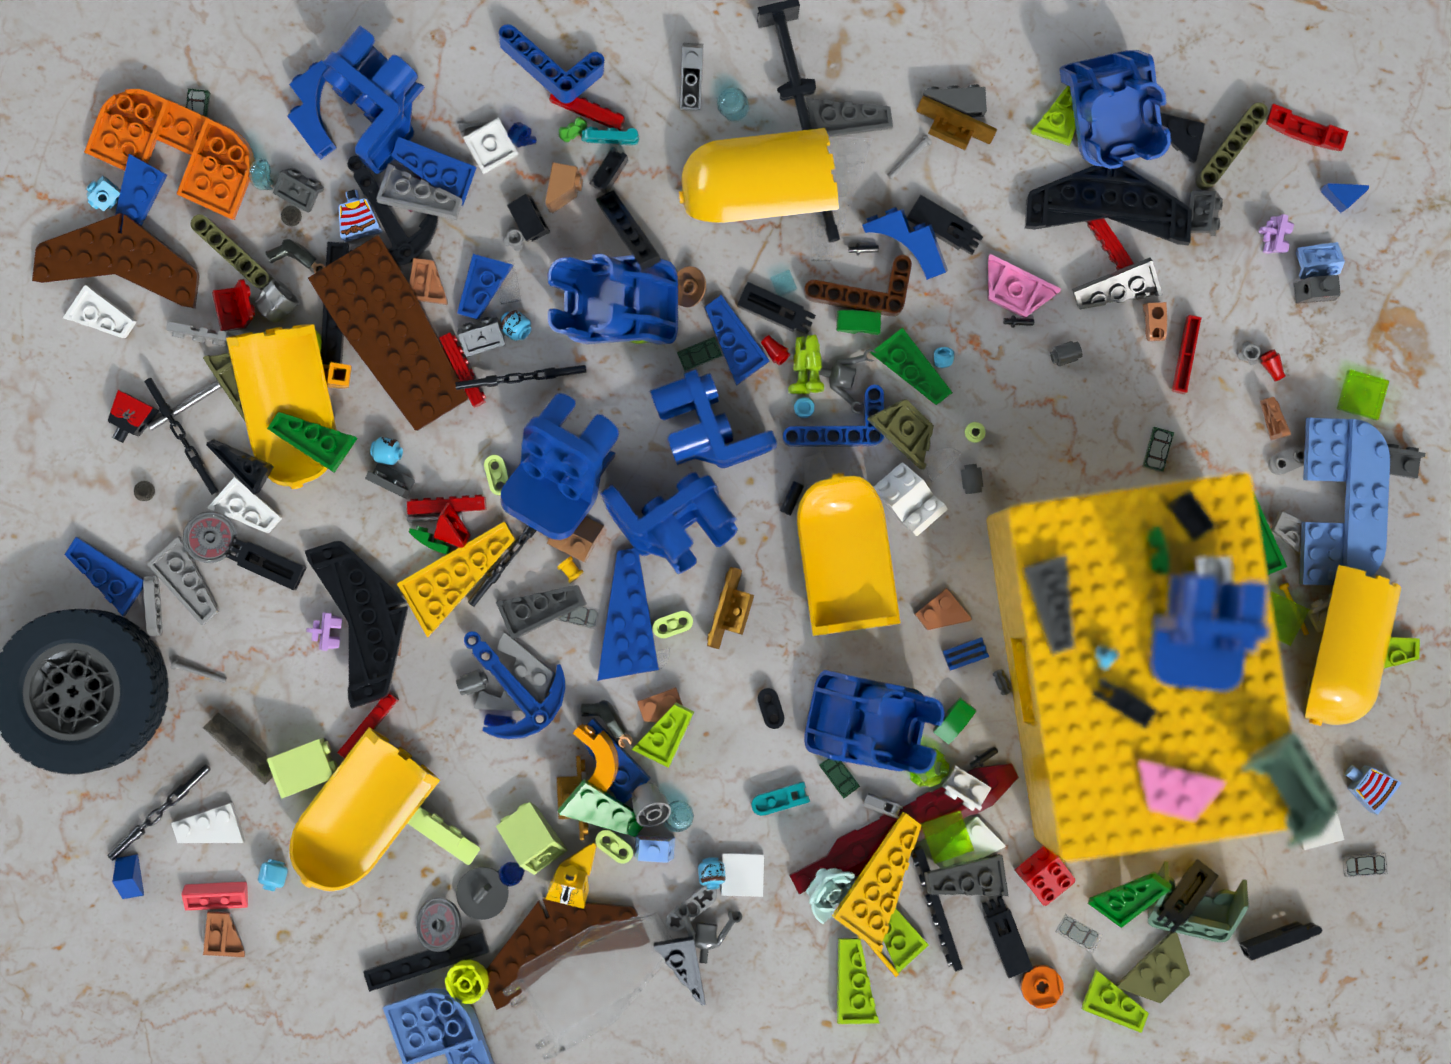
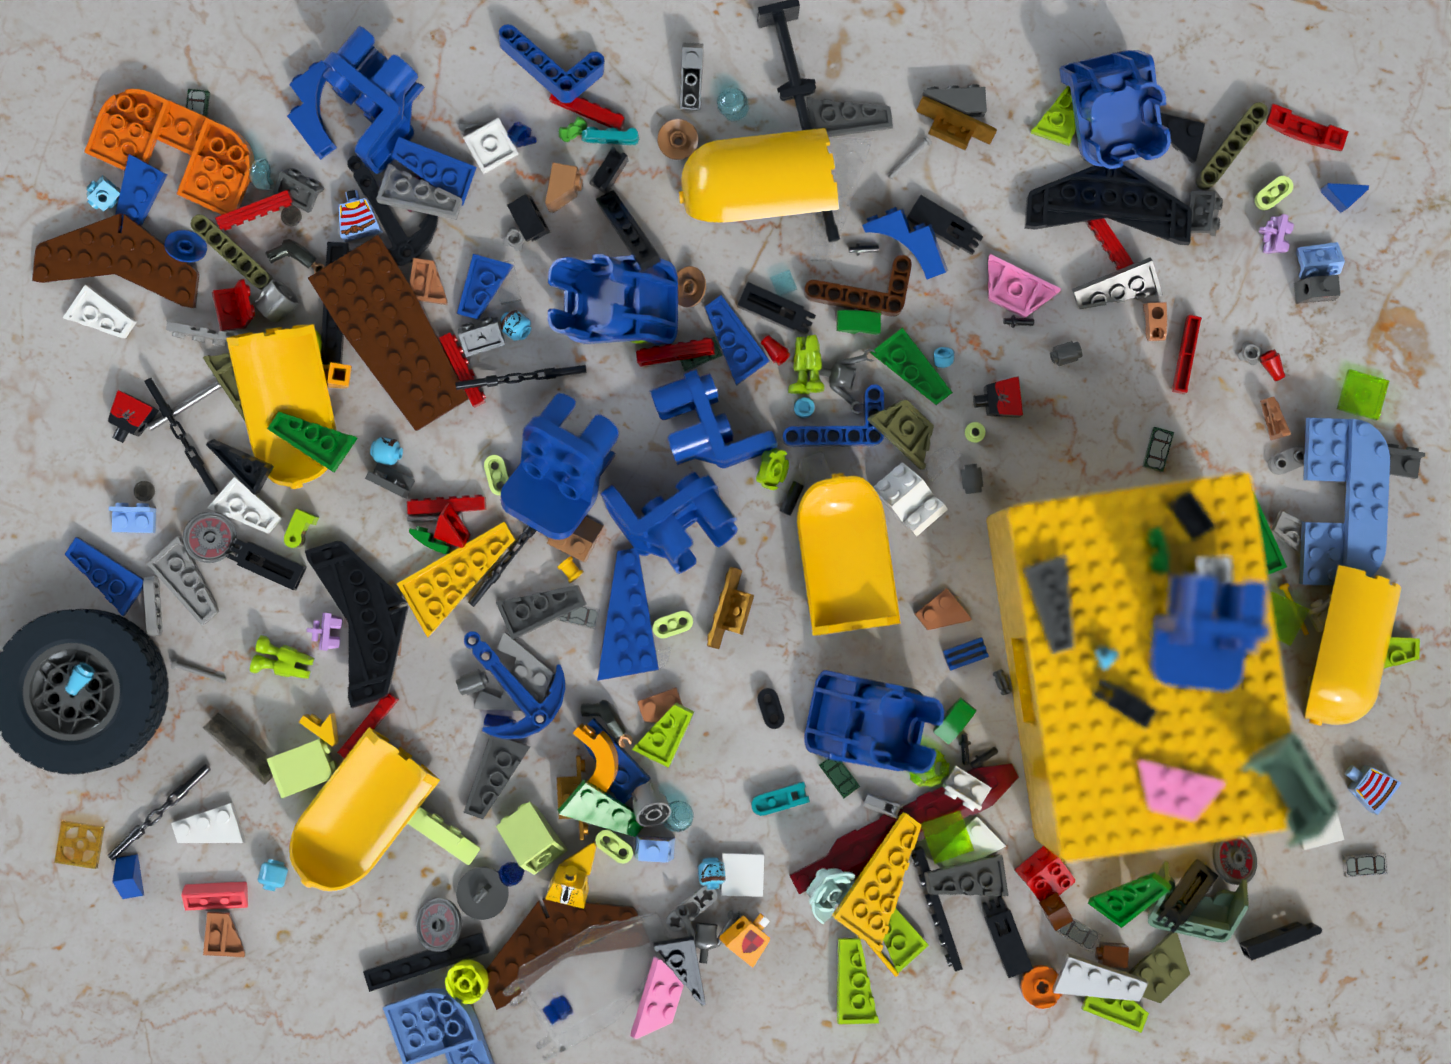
(79, 678): none -> medium azure cone
(97, 831): none -> clear yellow piece
(133, 519): none -> light blue bracket
(185, 246): none -> blue dish
(257, 208): none -> red piece
(286, 661): none -> lime piece
(298, 527): none -> lime leg
(326, 731): none -> yellow slope
(494, 772): none -> dark grey wing
(558, 1009): none -> clear blue piece
(658, 1000): none -> bright pink wing
(675, 352): none -> red piece
(677, 129): none -> medium nougat dish
(747, 938): none -> light orange torso
(773, 468): none -> lime plate
(965, 747): none -> black piece
(1001, 399): none -> torso
(1056, 911): none -> reddish brown brick
(1093, 979): none -> wing
(1112, 954): none -> reddish brown brick
(1235, 859): none -> dark grey shield
(1273, 194): none -> yellowish green plate

